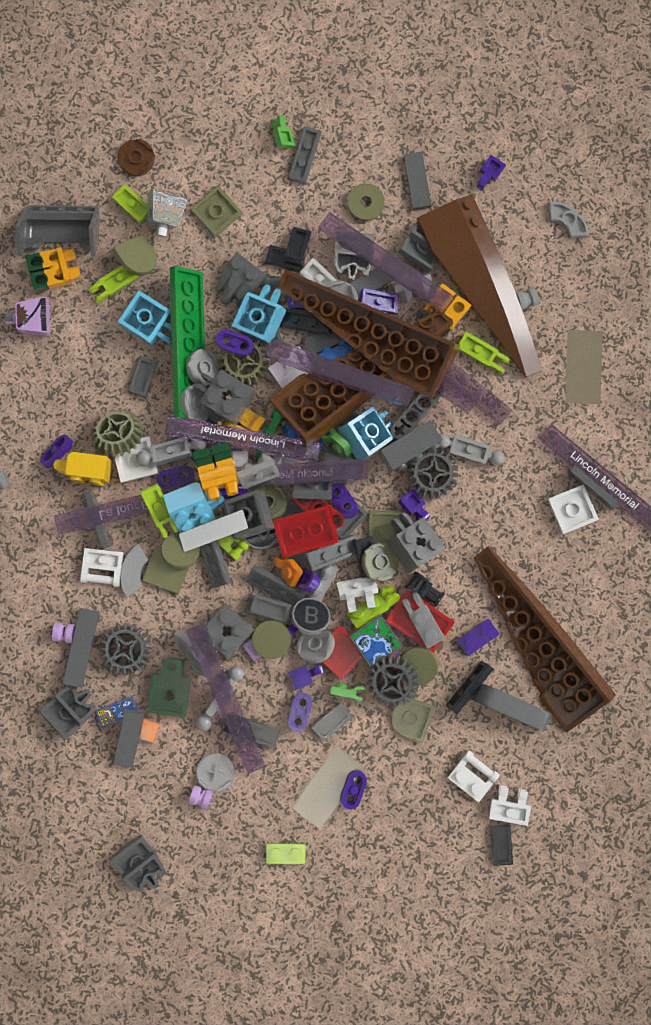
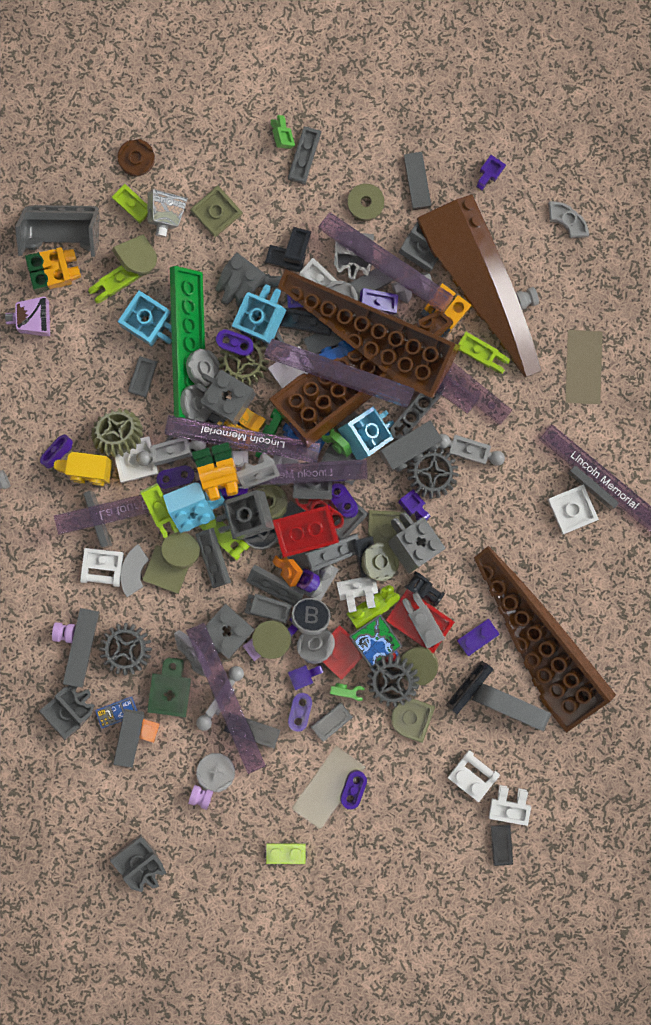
(213, 530): white sticker -> none

